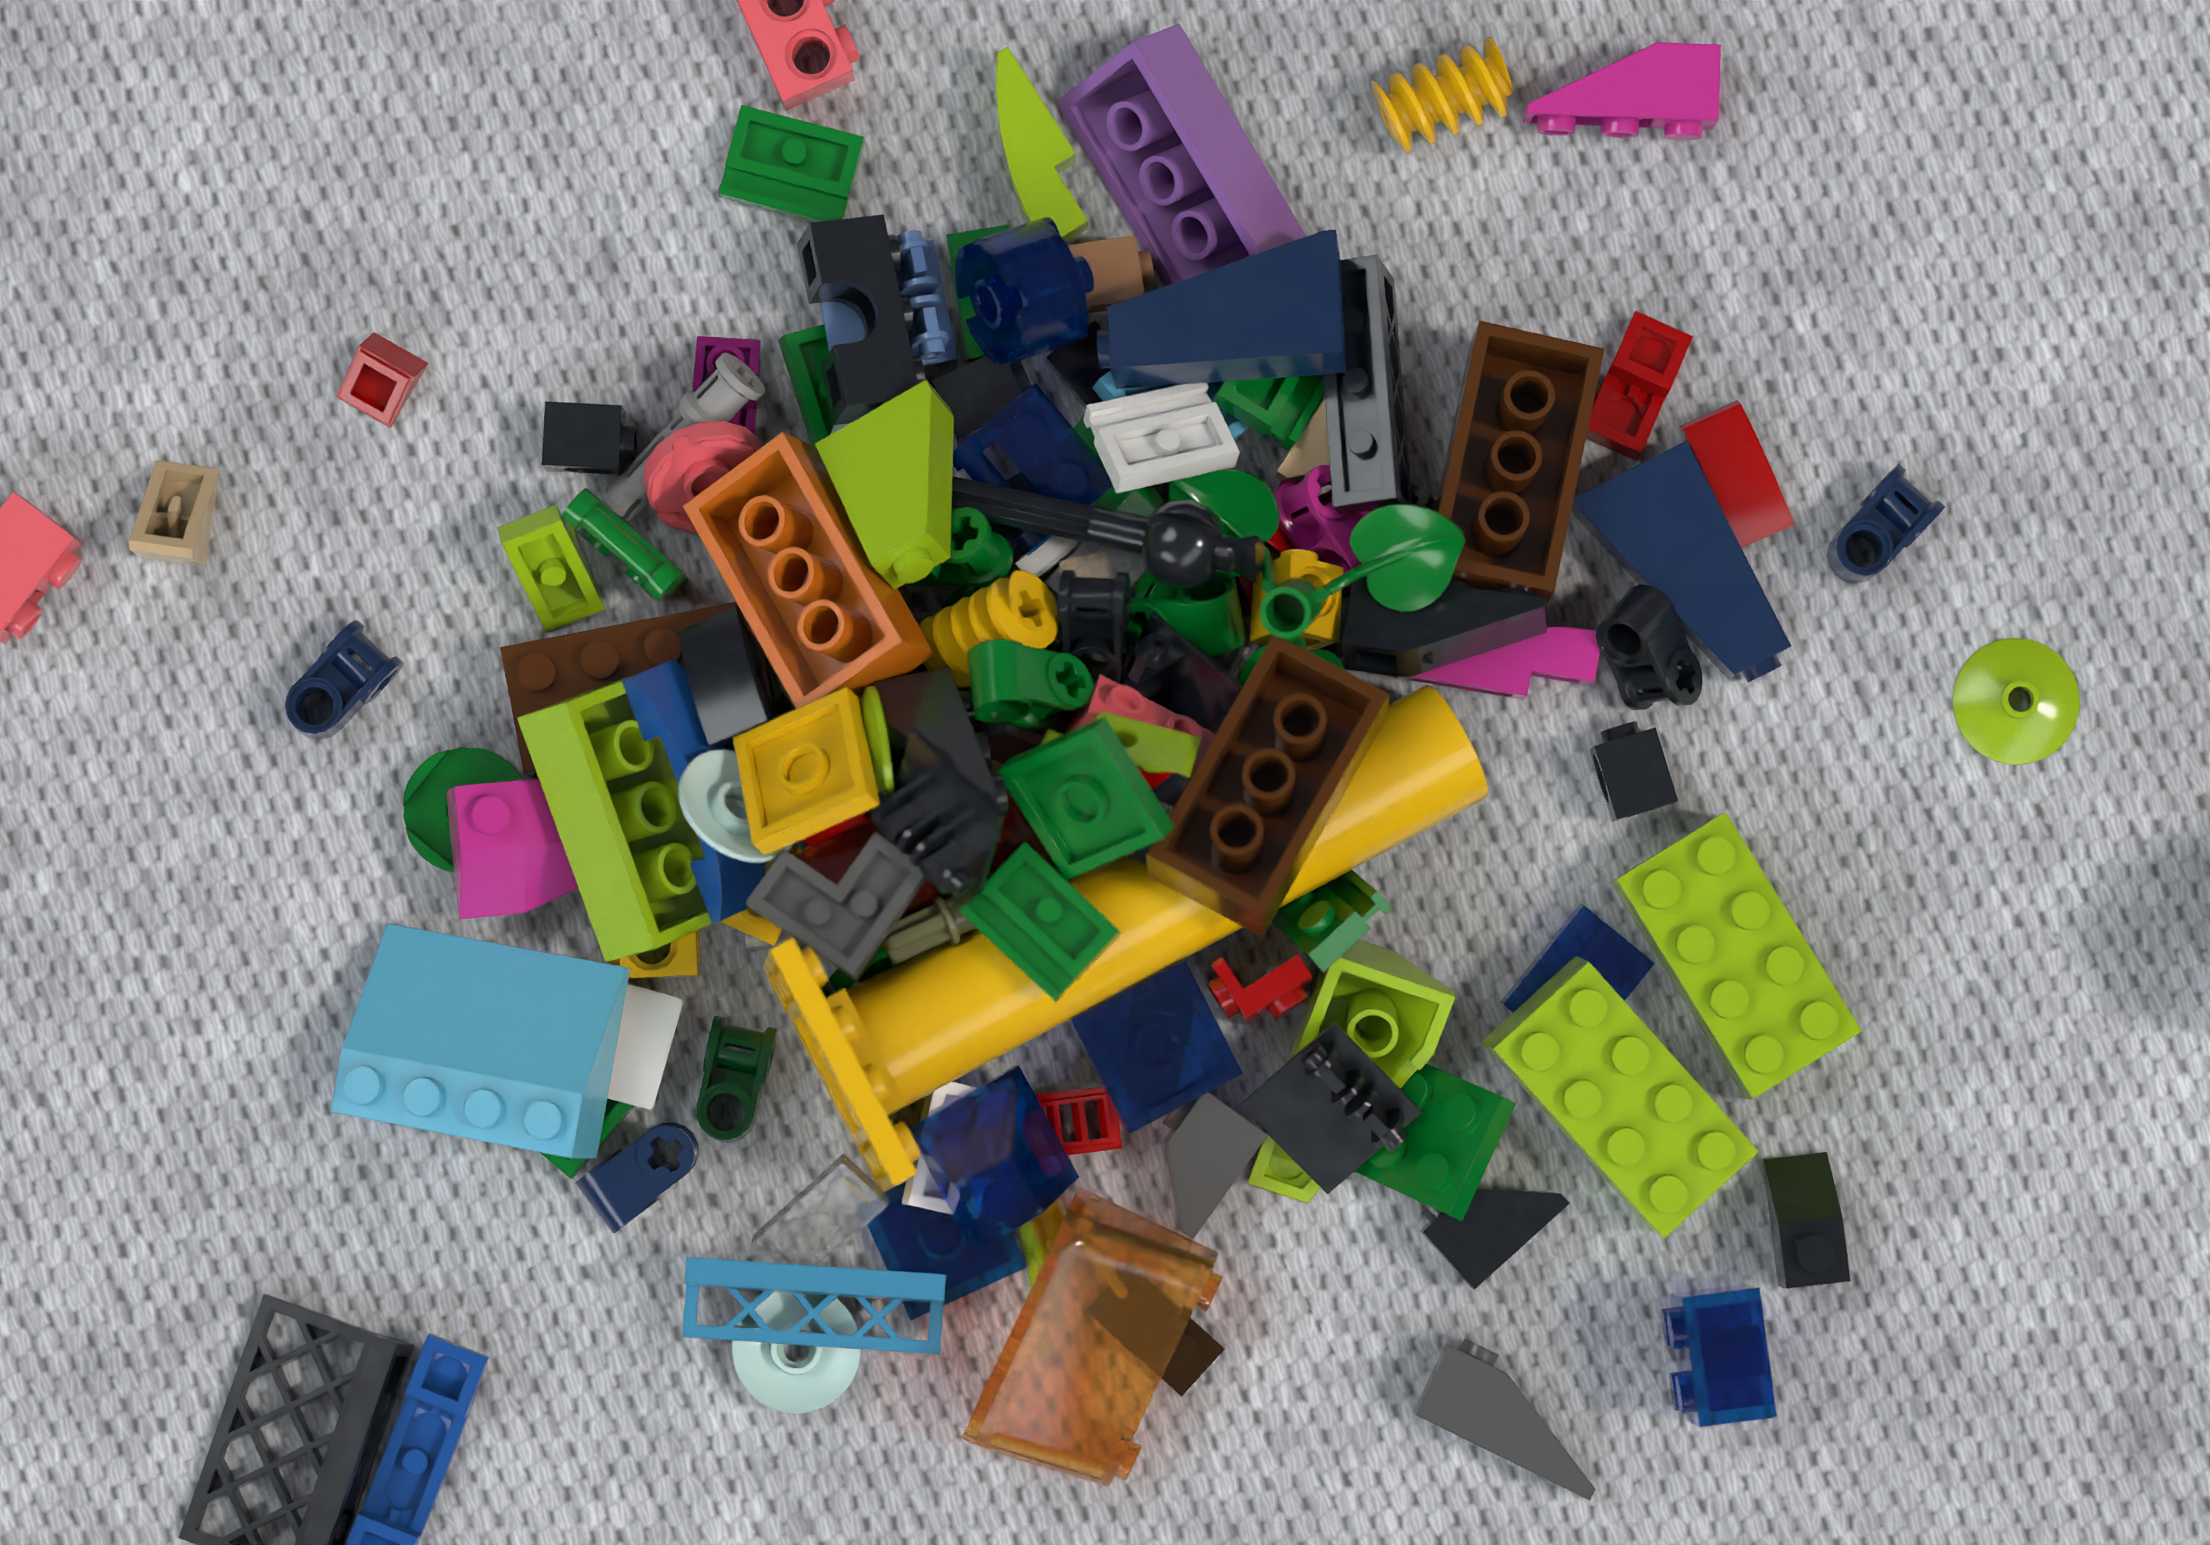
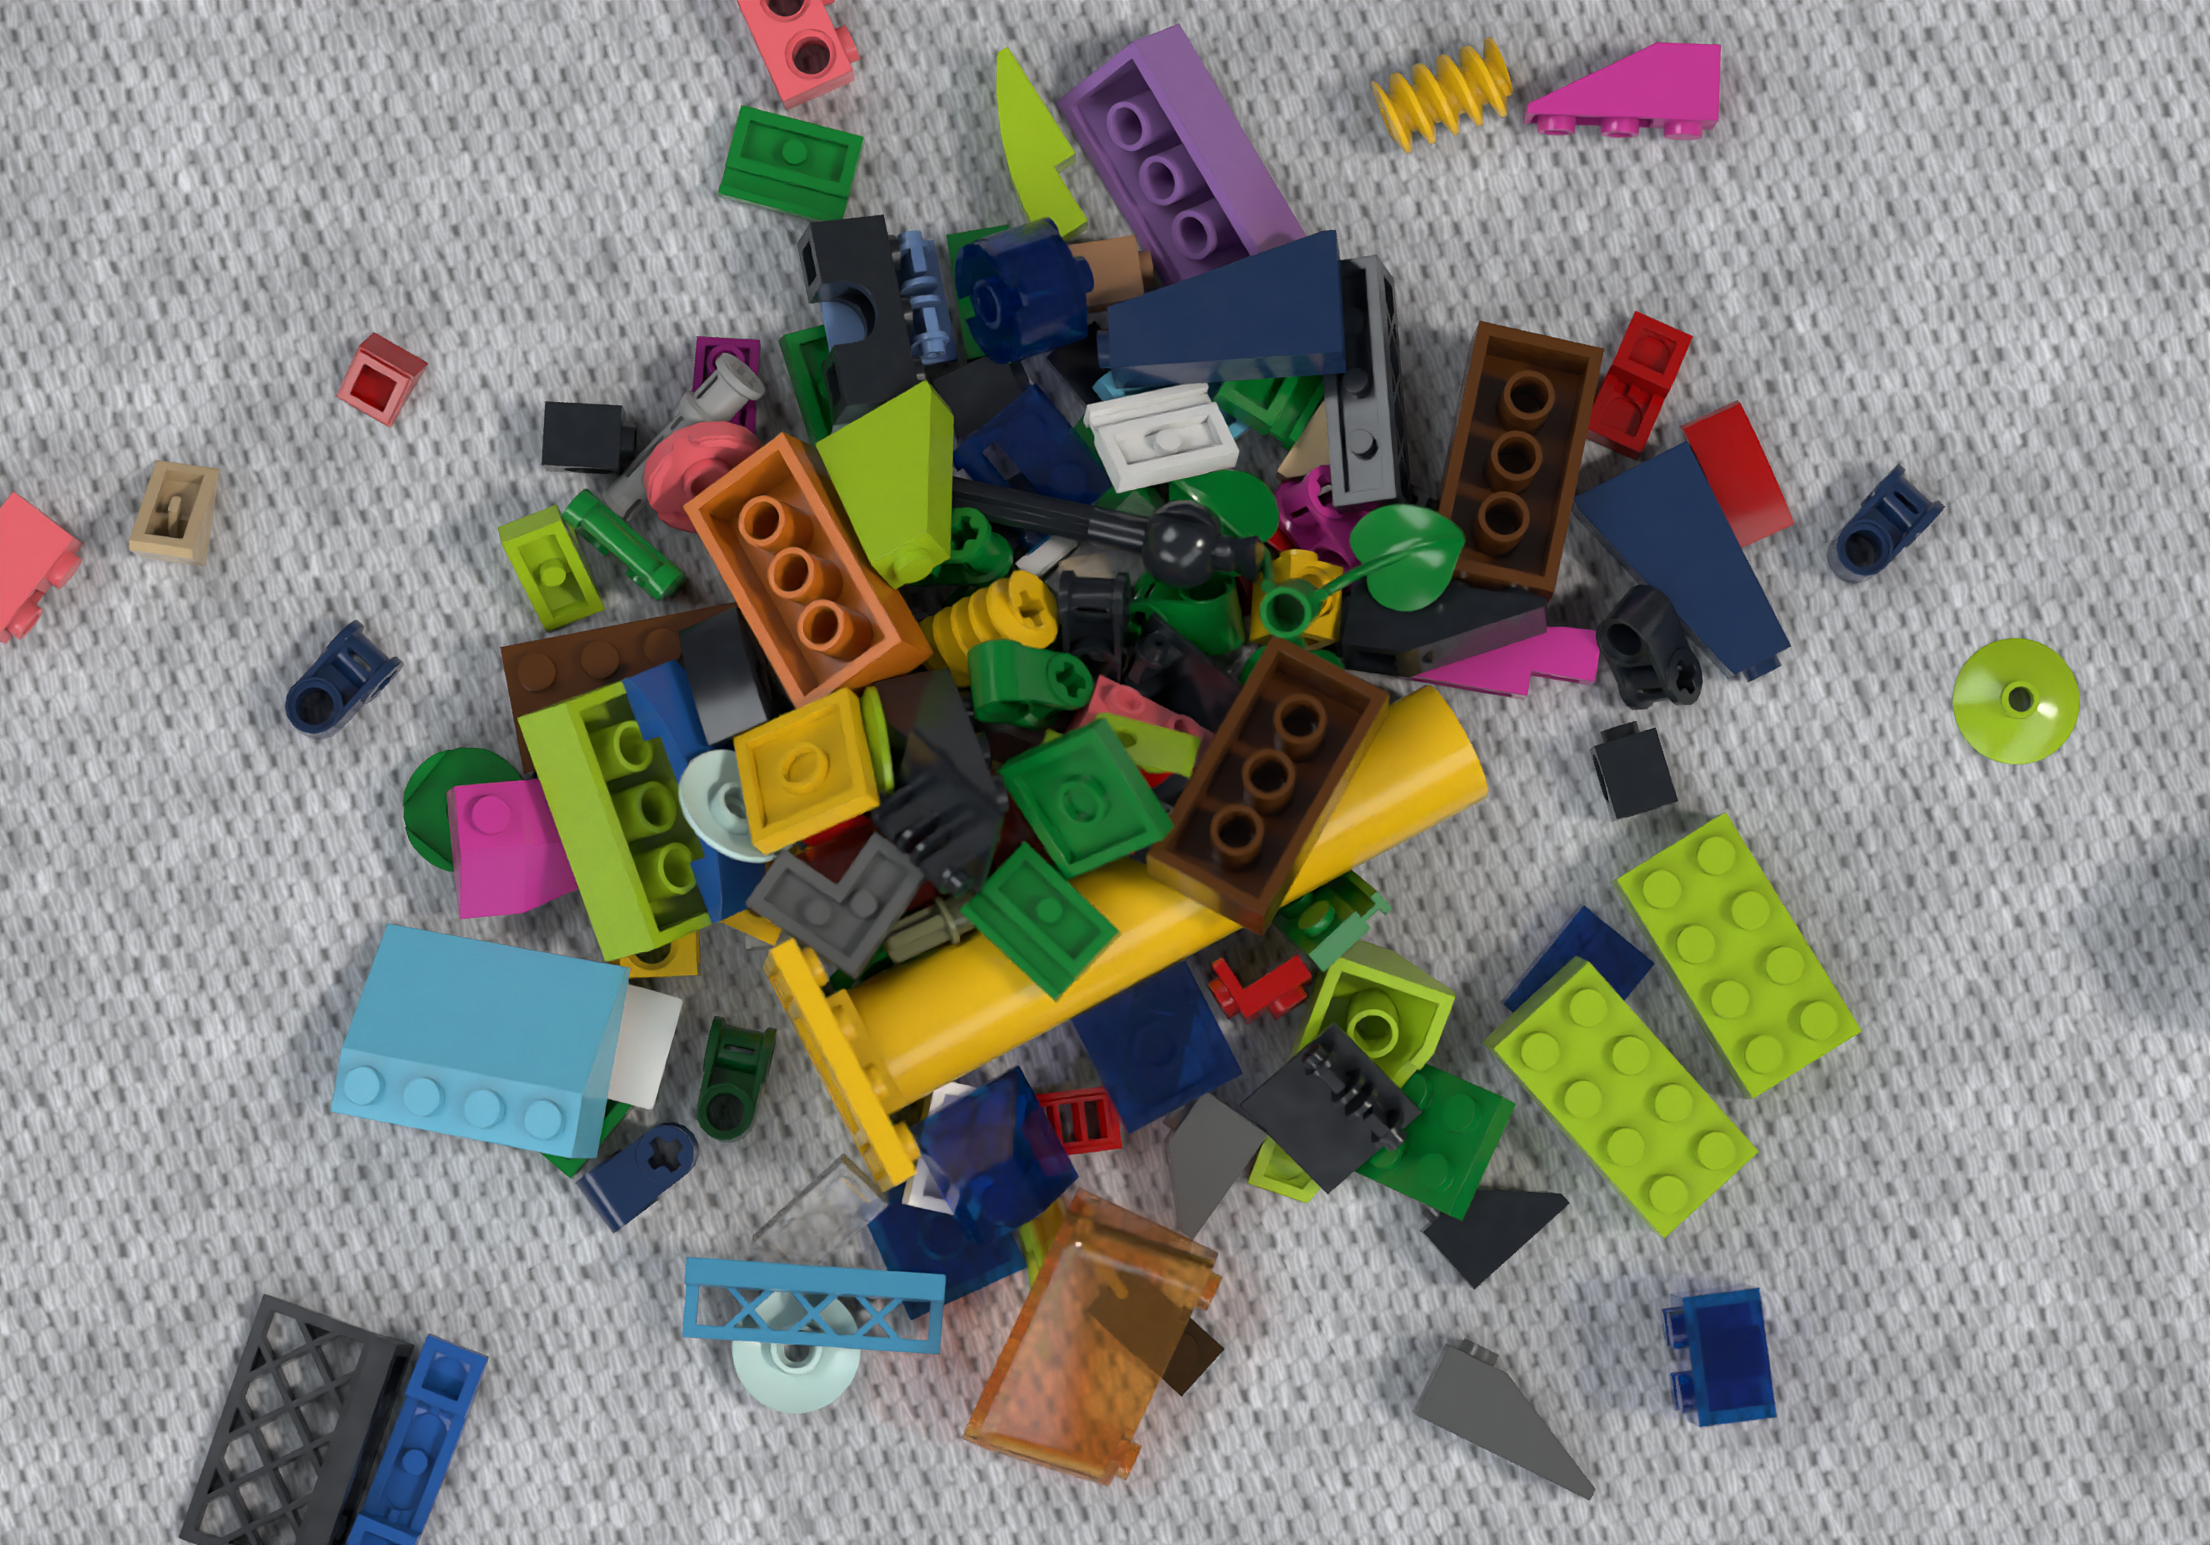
(1805, 1221): black slope -> none

